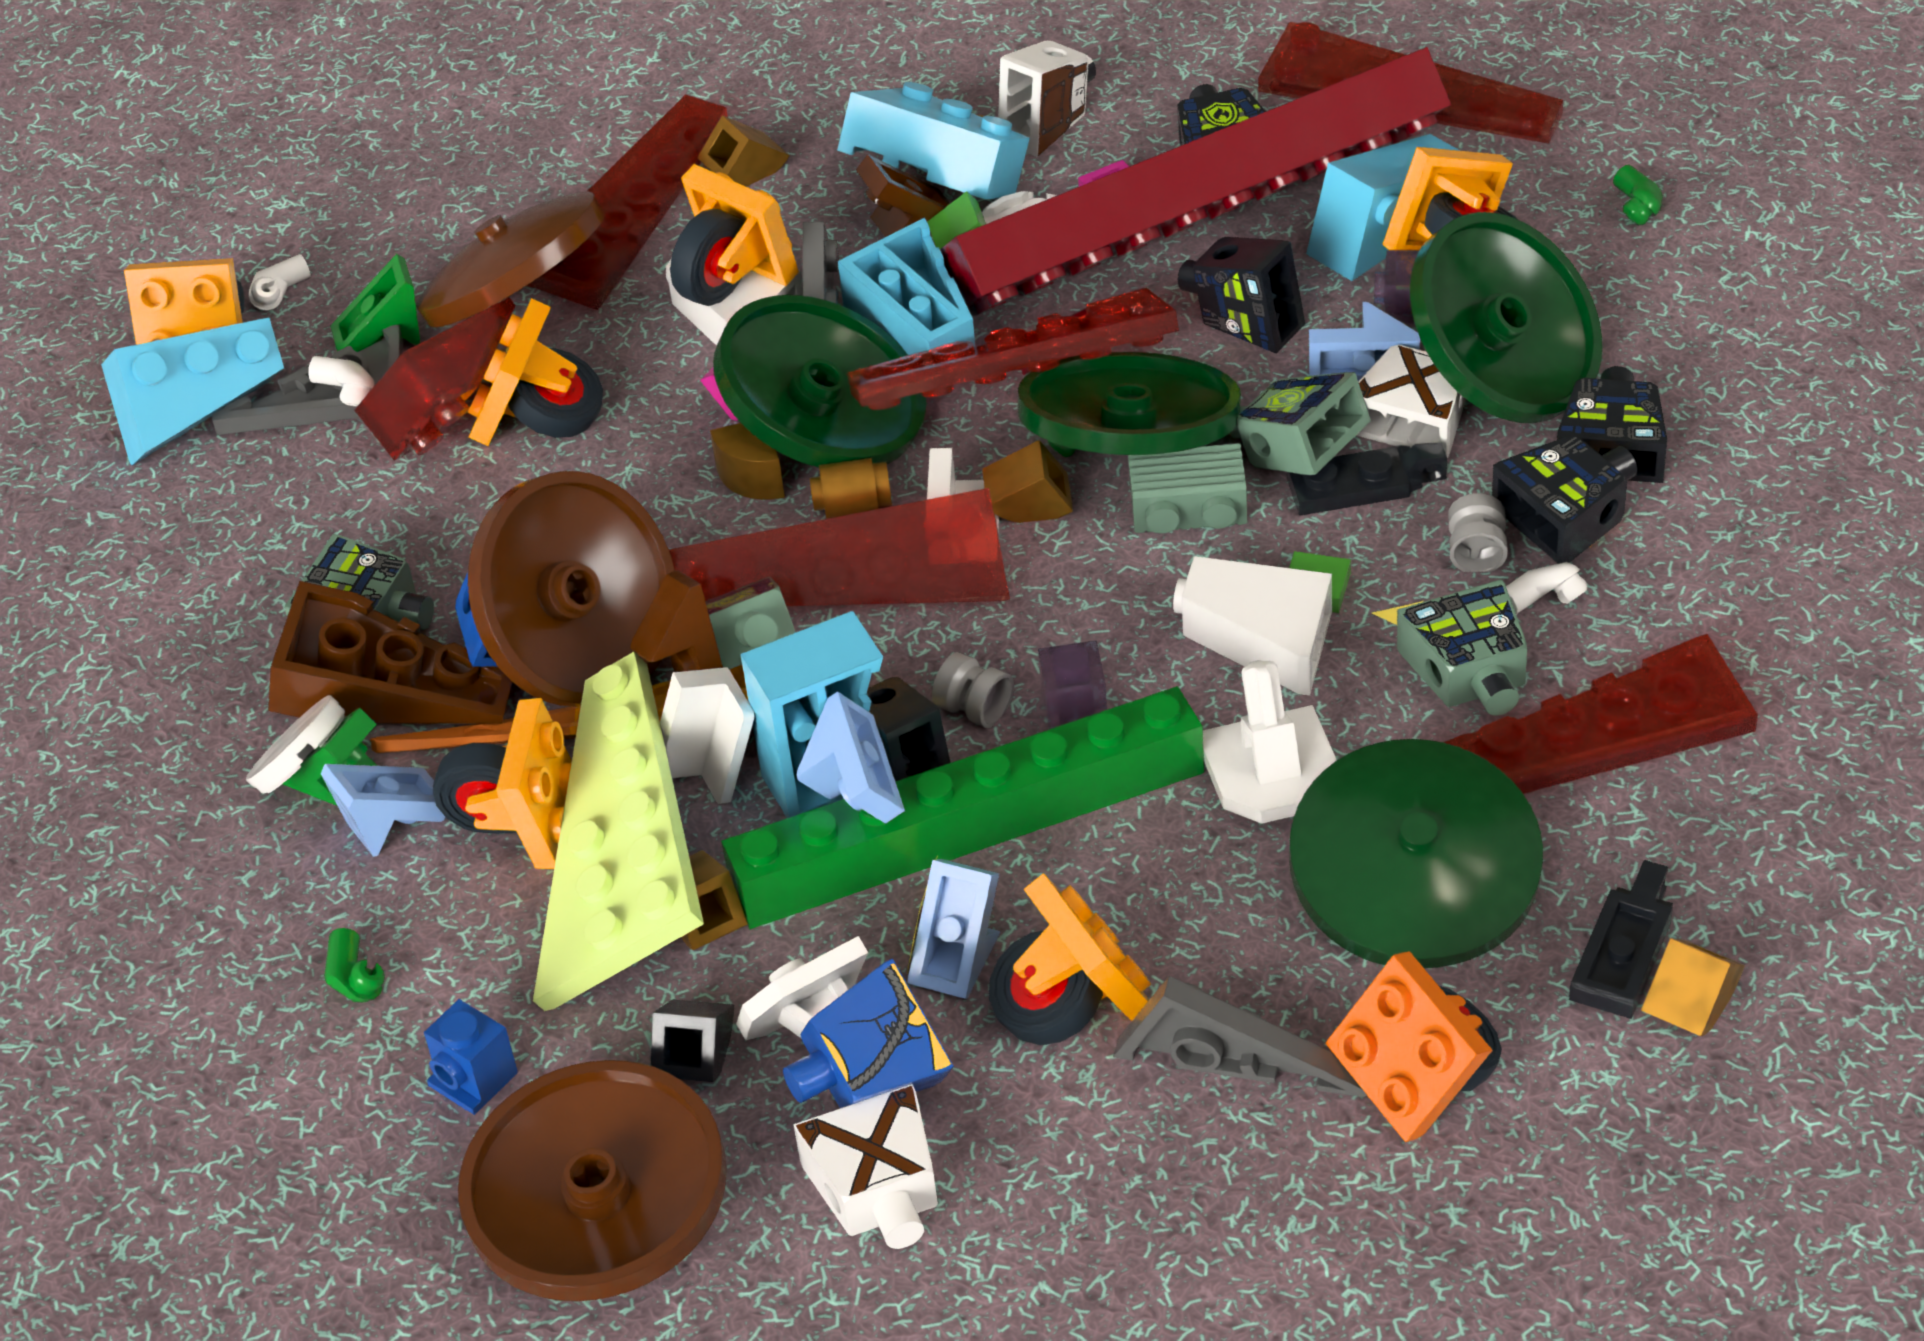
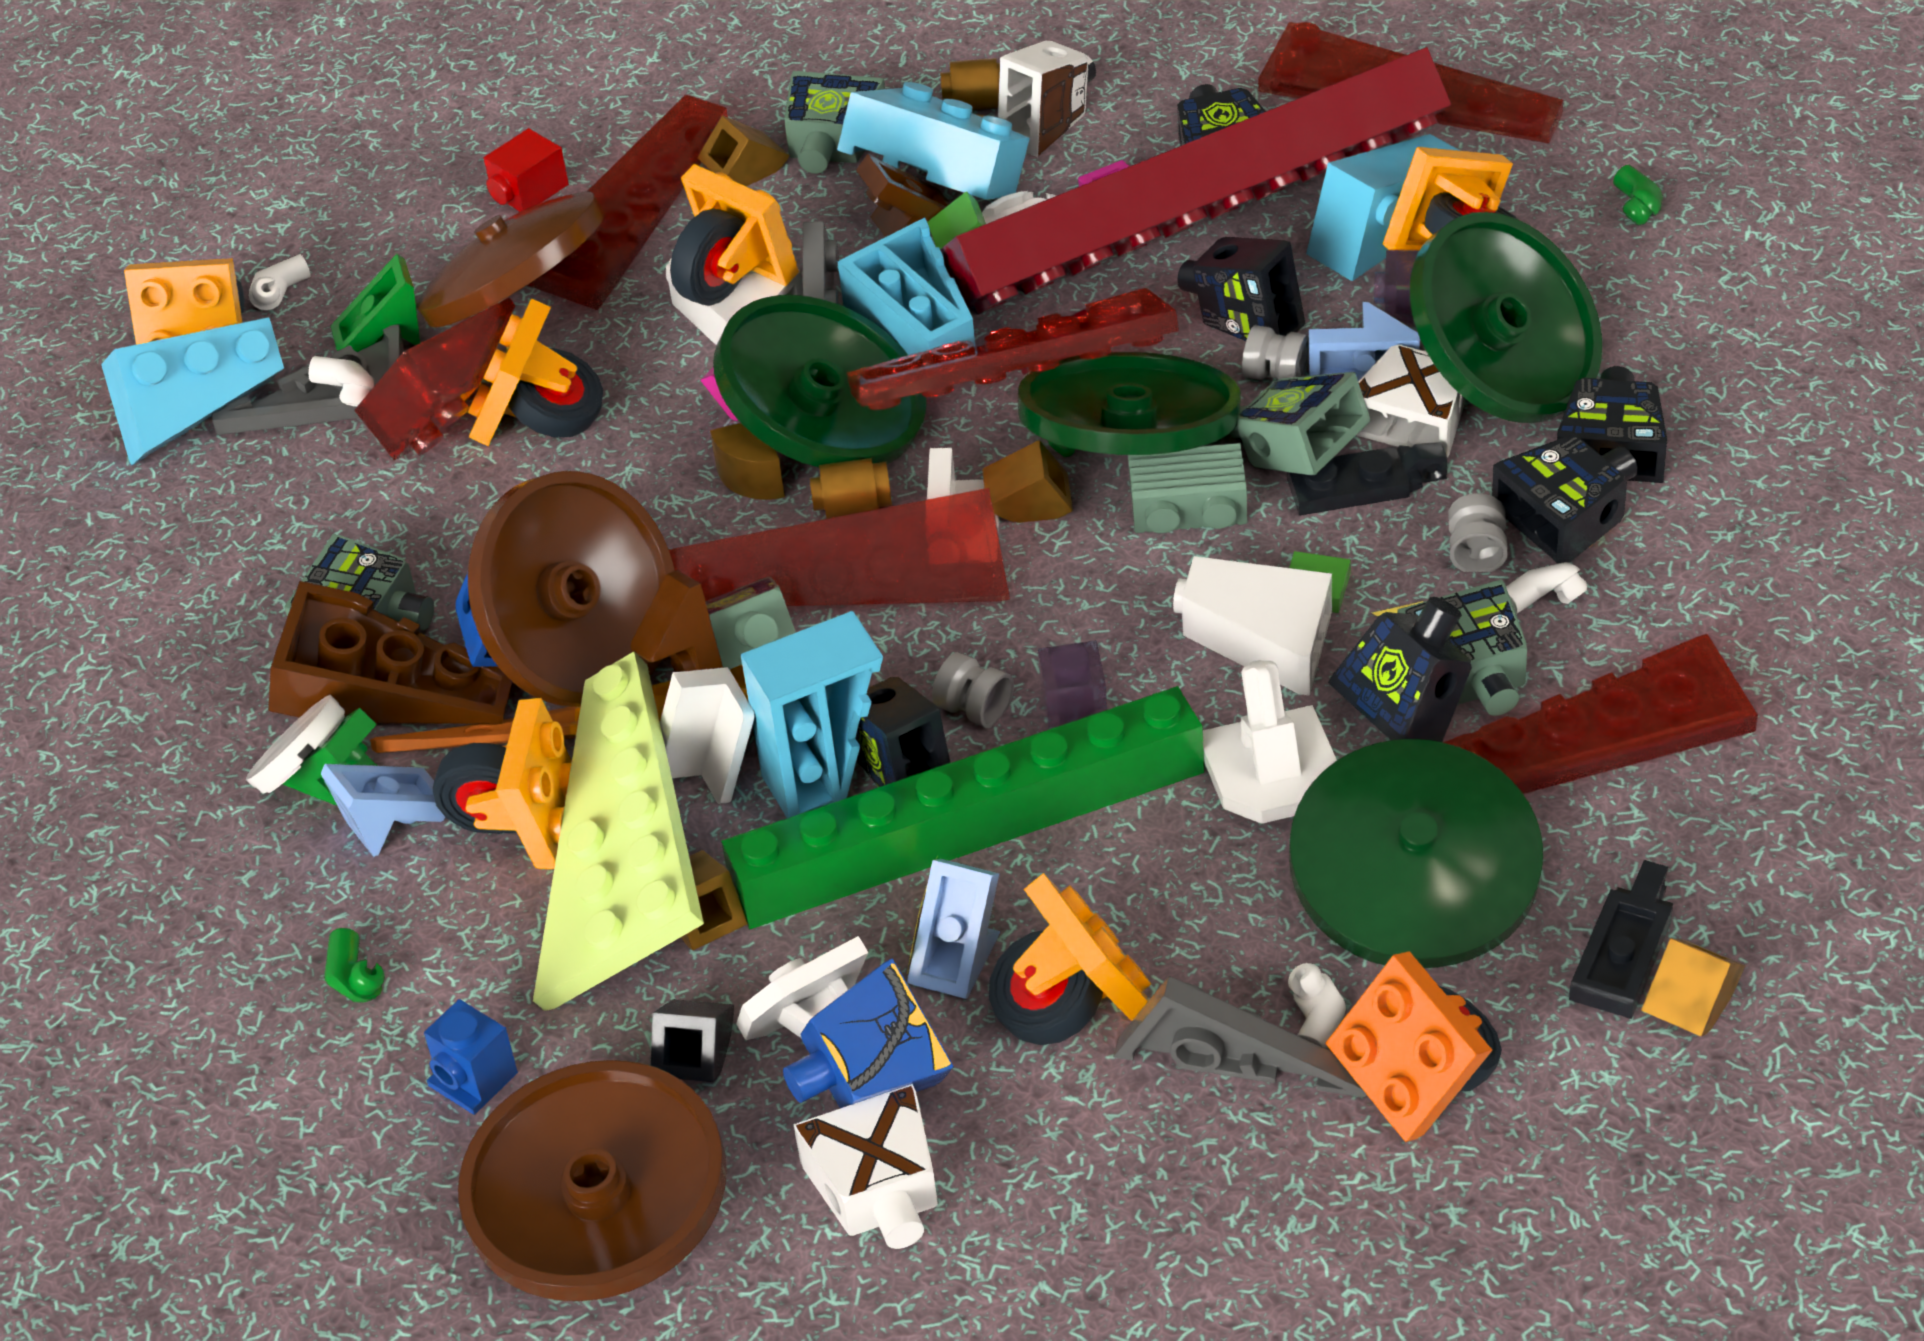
(525, 171): none -> red brick
(817, 114): none -> sand green torso
(850, 760): light blue slope -> none
(973, 83): none -> pearl gold brick
(1274, 354): none -> light grey wheel
(1318, 1001): none -> white arm
(1407, 673): none -> black torso

